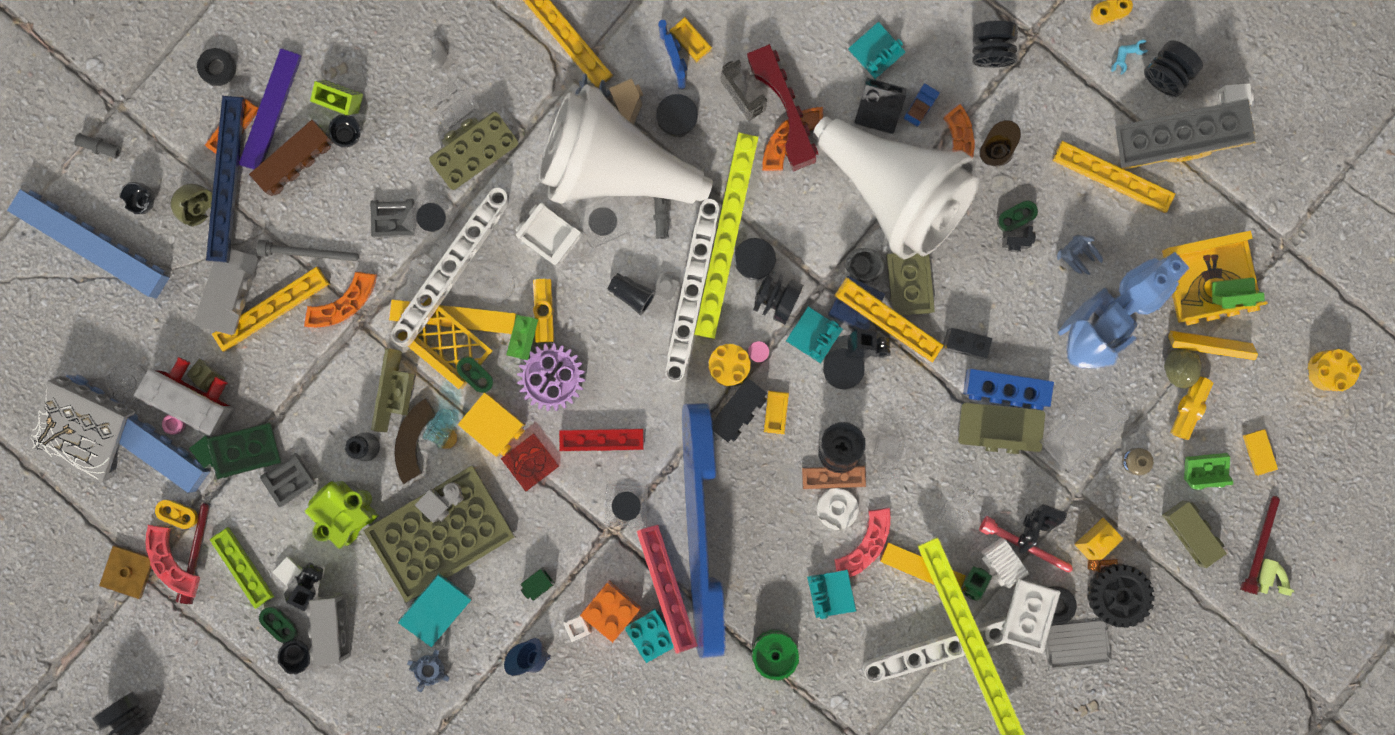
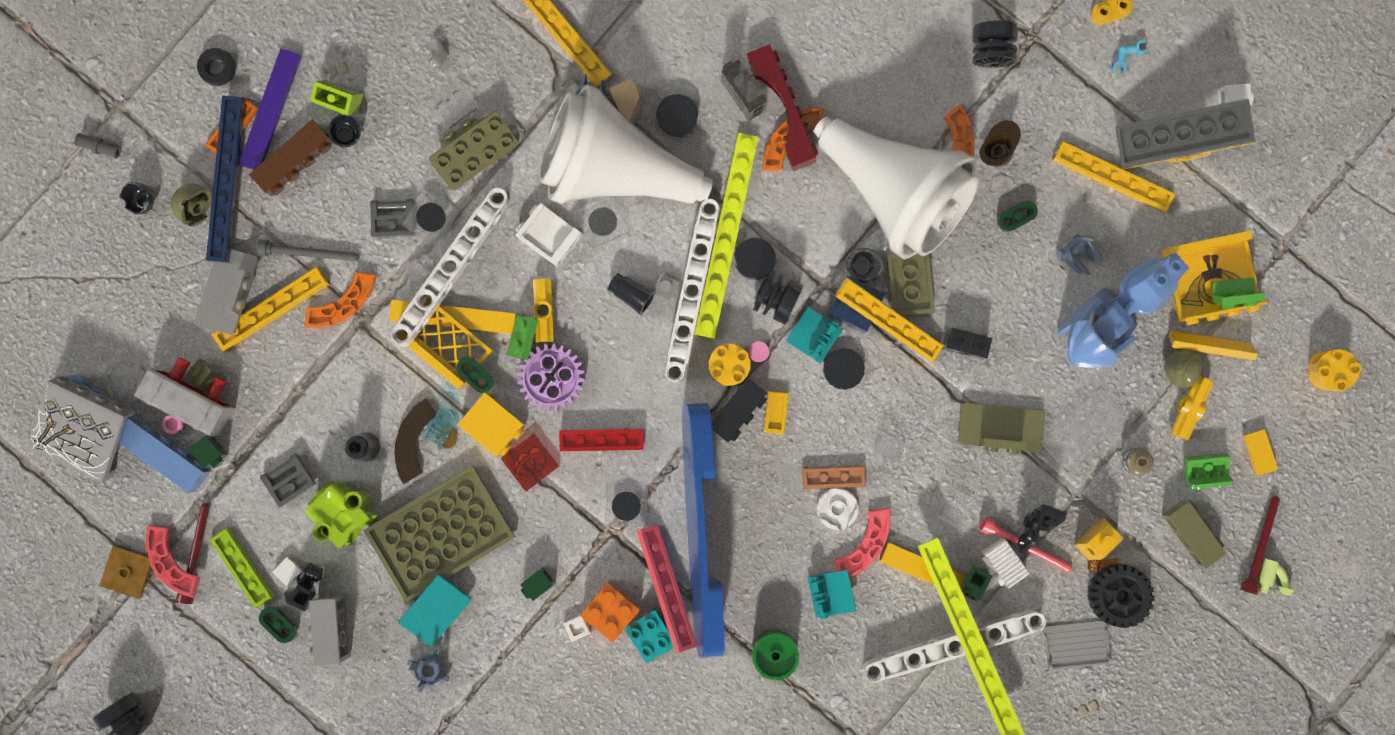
(89, 244): medium blue brick -> none
(177, 514): yellow plate -> none
(243, 450): dark green tile -> none
(294, 656): black hair -> none
(393, 391): olive bracket -> none
(436, 506): light grey brick -> none
(526, 657): dark blue piece -> none
(661, 218): dark grey pin -> none
(672, 47): blue plate -> none
(690, 39): yellow tile -> none
(849, 439): black wheel -> none
(864, 343): black brick -> none
(877, 50): teal hinge -> none
(880, 105): black bracket -> none
(921, 104): leg -> none
(1015, 244): black bracket -> none
(1030, 616): white tile -> none
(1041, 389): blue brick -> none
(1069, 609): black tyre -> none
(1173, 68): black wheel -> none

